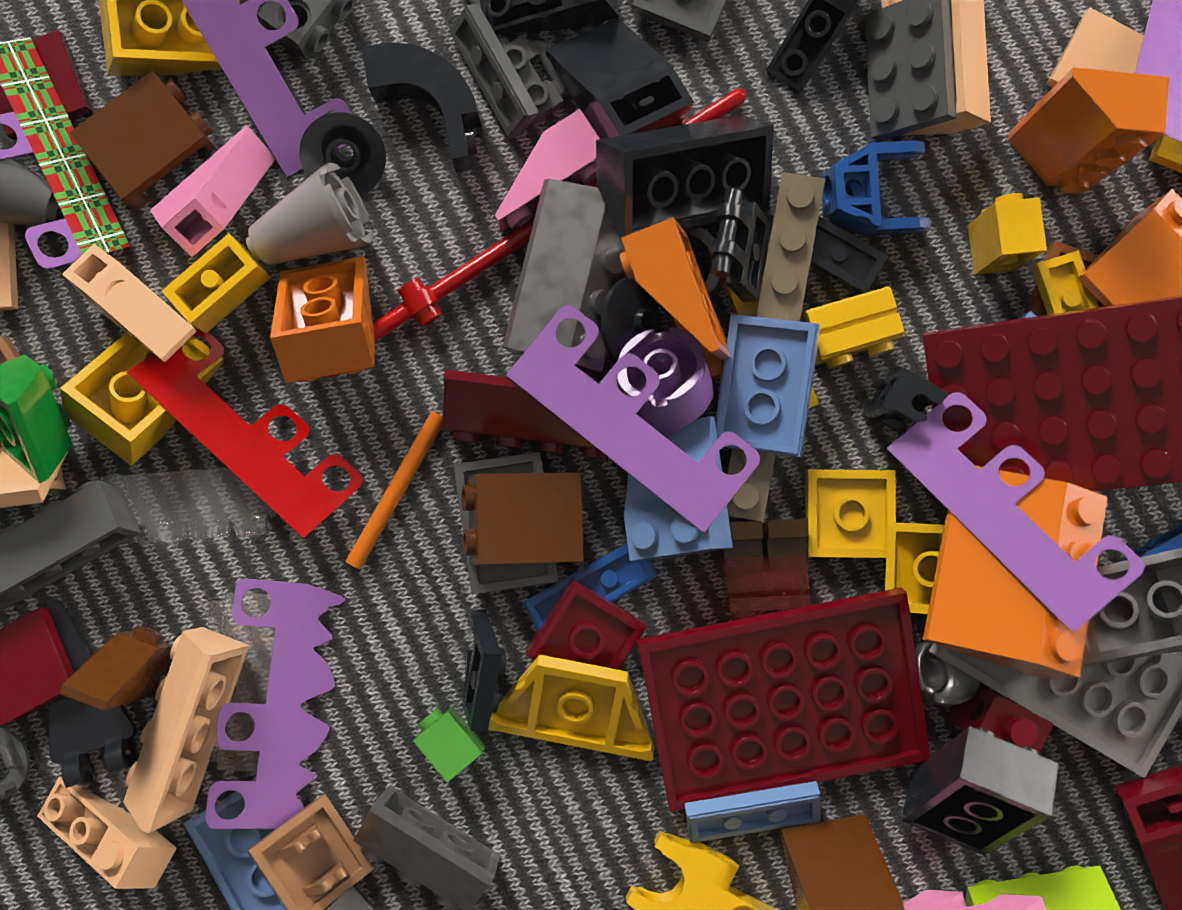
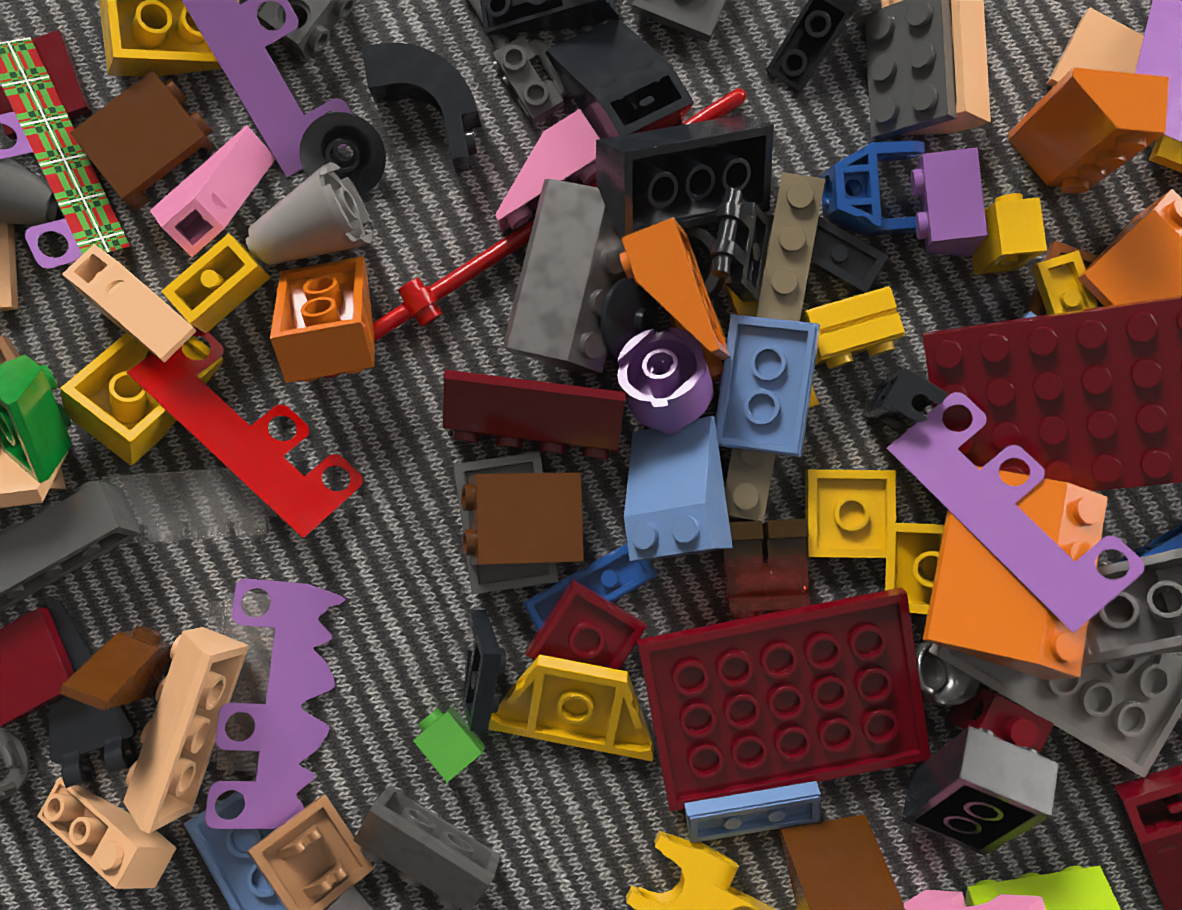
(395, 490): orange bar -> none
(493, 71): dark grey tile -> none
(611, 424): medium lavender piece -> none
(951, 202): none -> medium lavender slope

